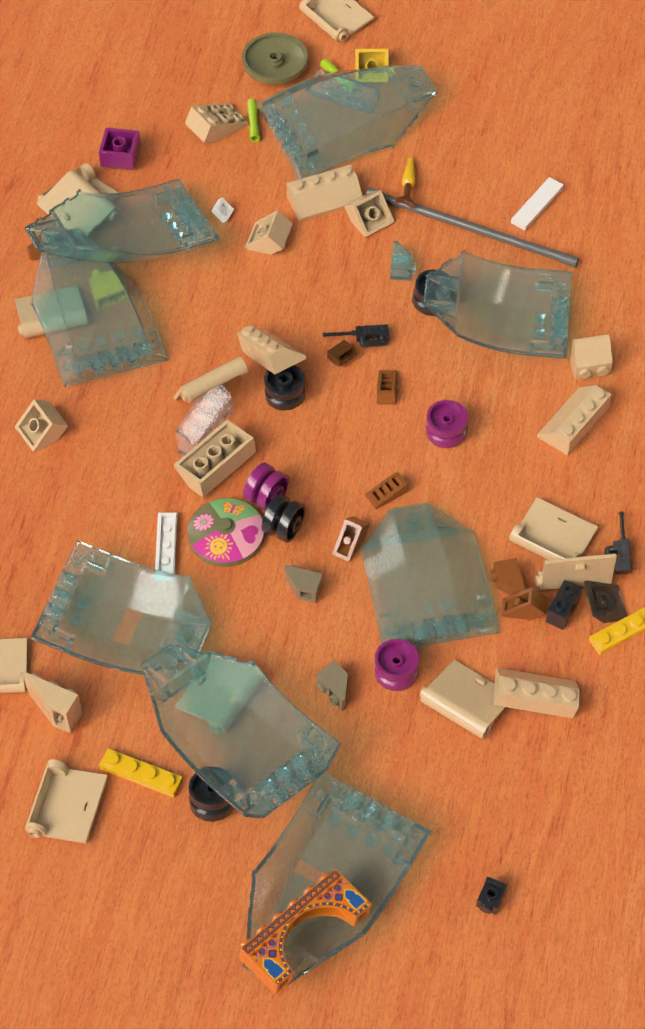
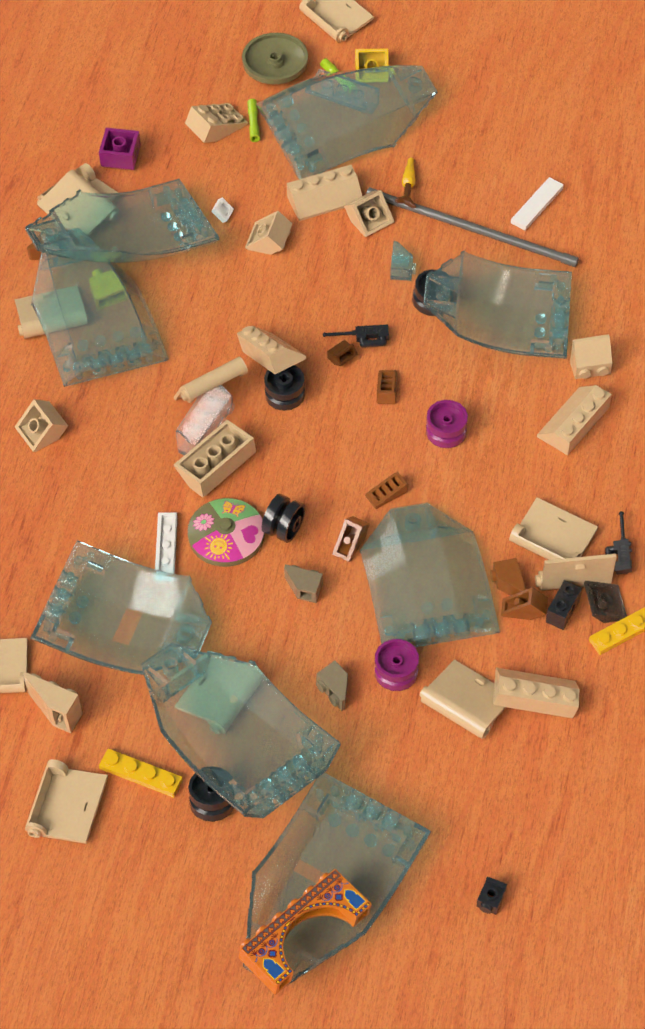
(265, 484): magenta wheel -> none

